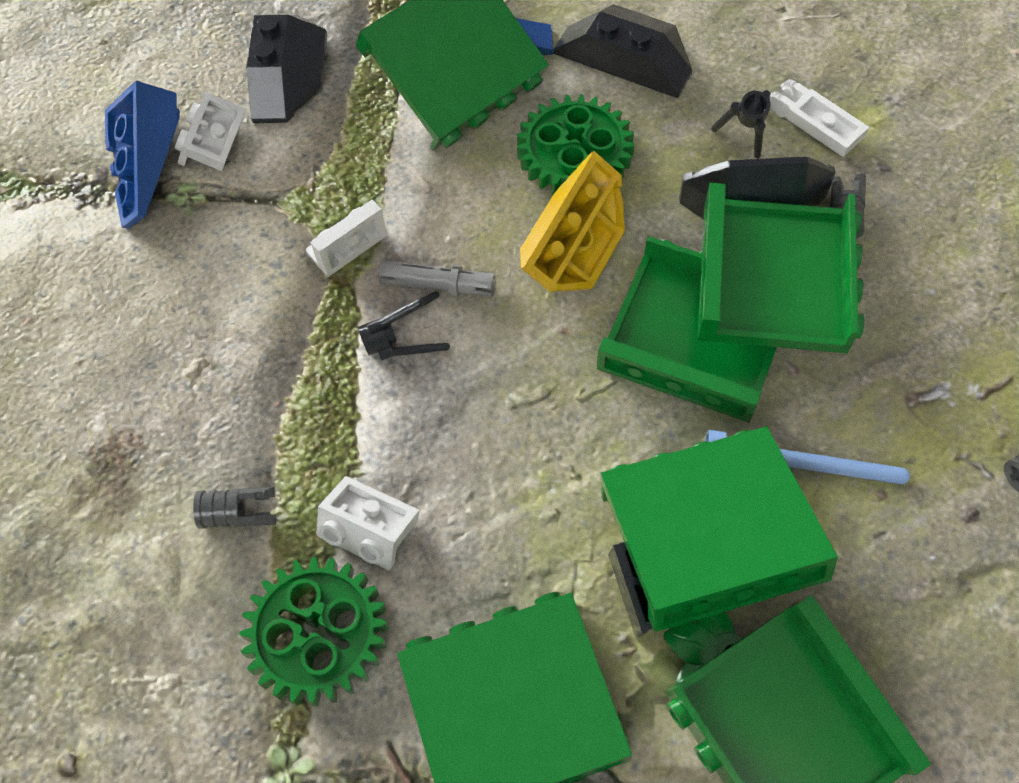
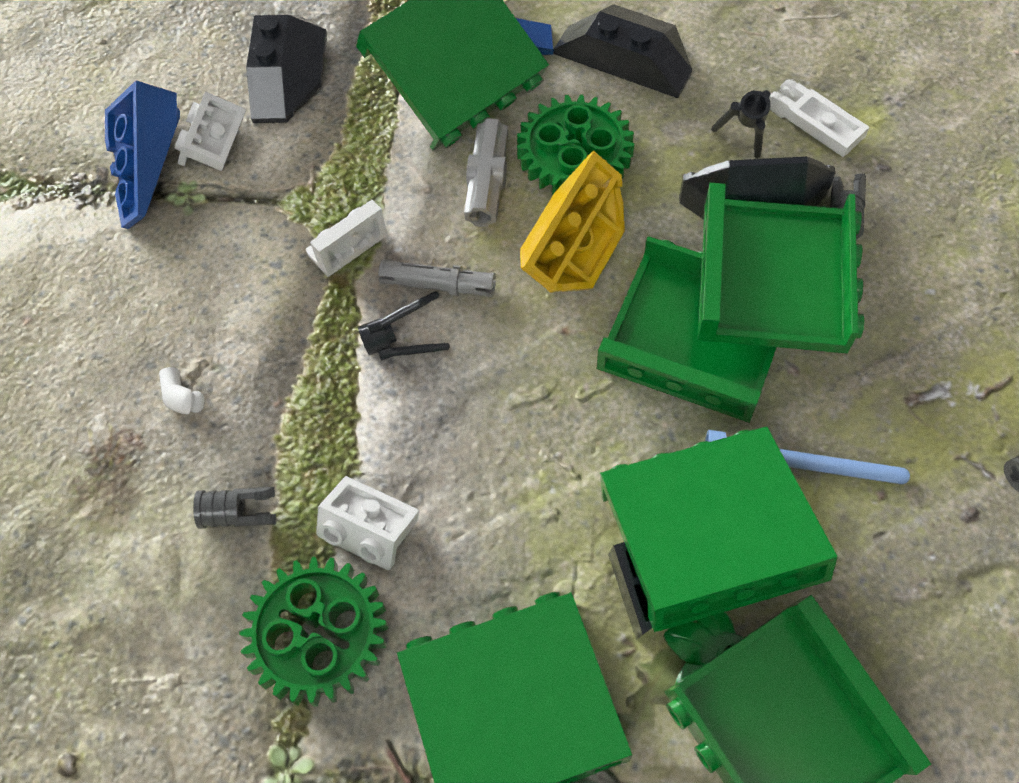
(176, 396): none -> white arm
(486, 173): none -> light grey piece

